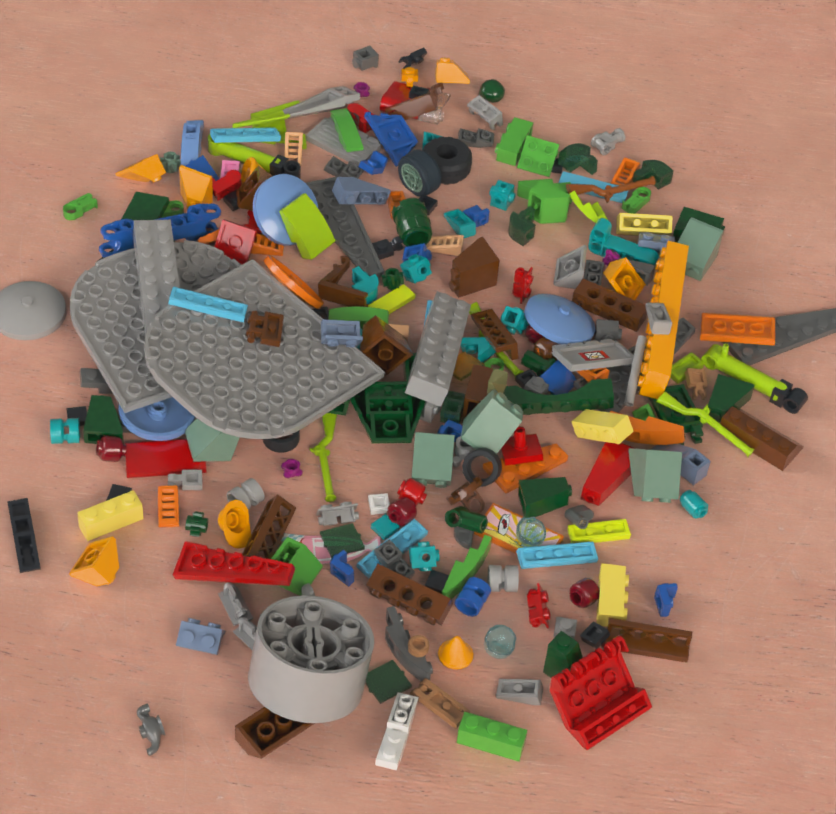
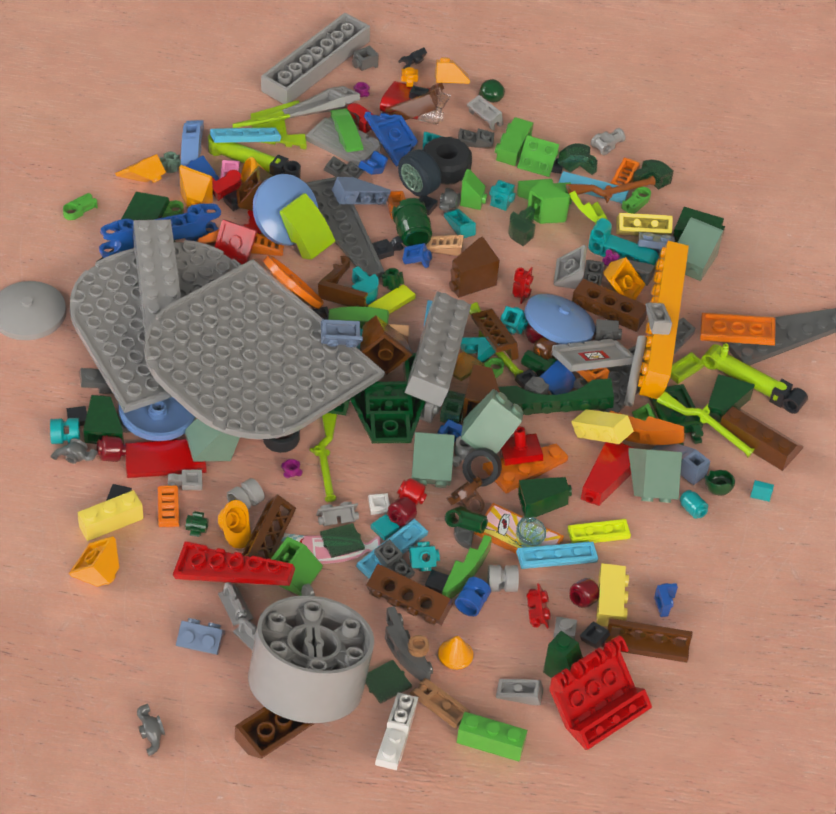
(23, 535): black slope -> none
(75, 452): none -> dark grey piece
(208, 304): medium azure tile -> none
(270, 331): reddish brown plate -> none
(296, 137): light nougat slope -> none
(315, 58): none -> light grey brick
(341, 569): blue bracket -> none
(416, 268): teal brick -> none
(449, 200): none -> dark grey piece
(473, 191): none -> bright green slope
(478, 215): blue bracket -> none
(497, 381): olive slope -> none
(500, 641): clear light blue hair -> none
(579, 515): dark grey piece -> none
(697, 380): medium nougat plate -> none
(719, 482): none -> dark green hair
(762, 490): none -> teal tile

